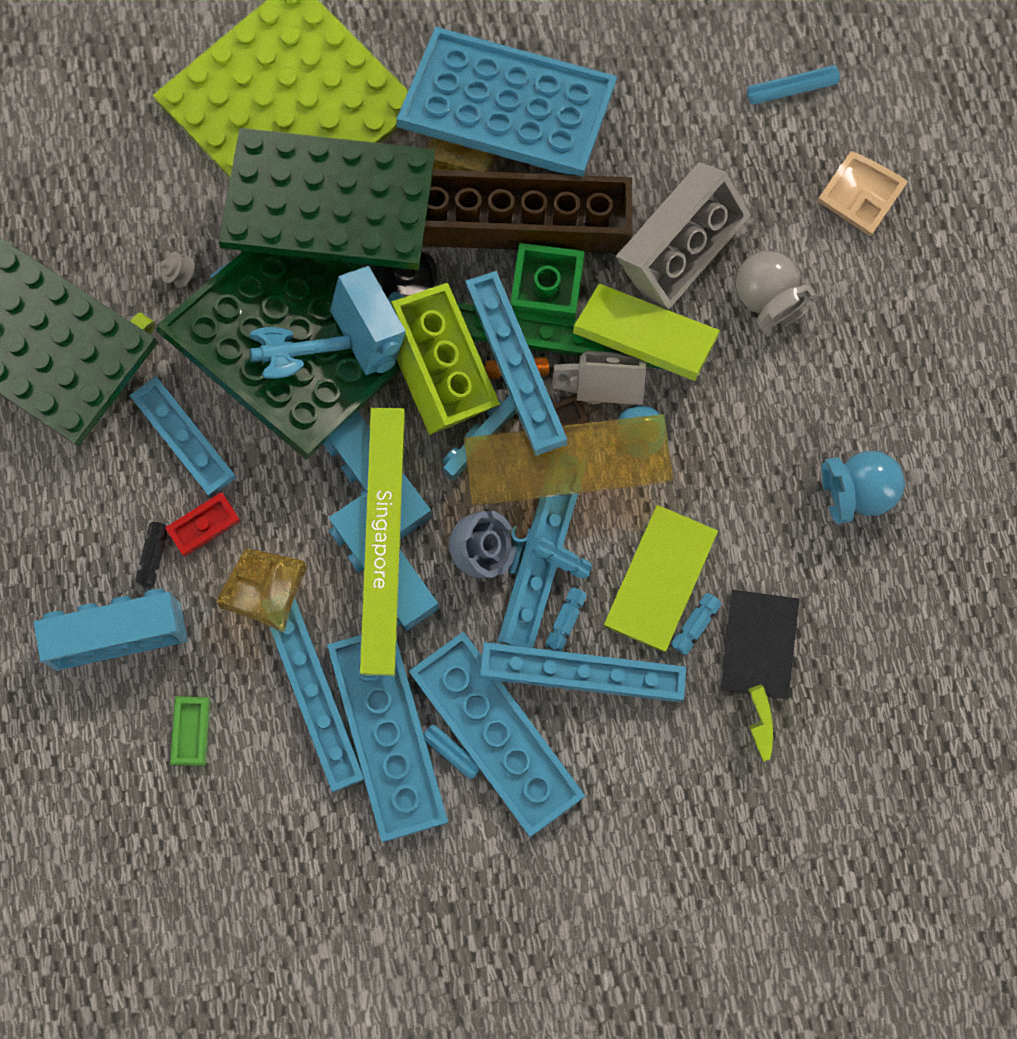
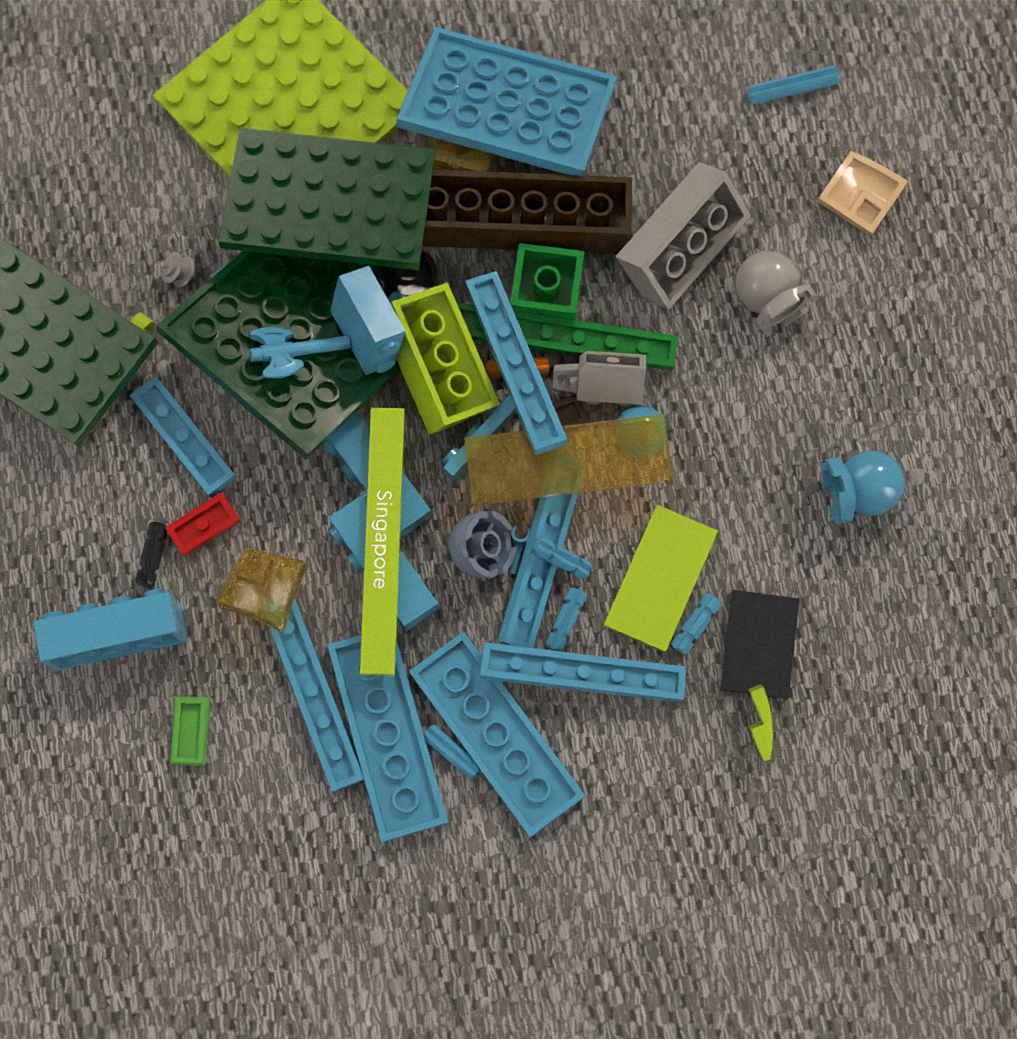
(646, 331): lime tile -> none

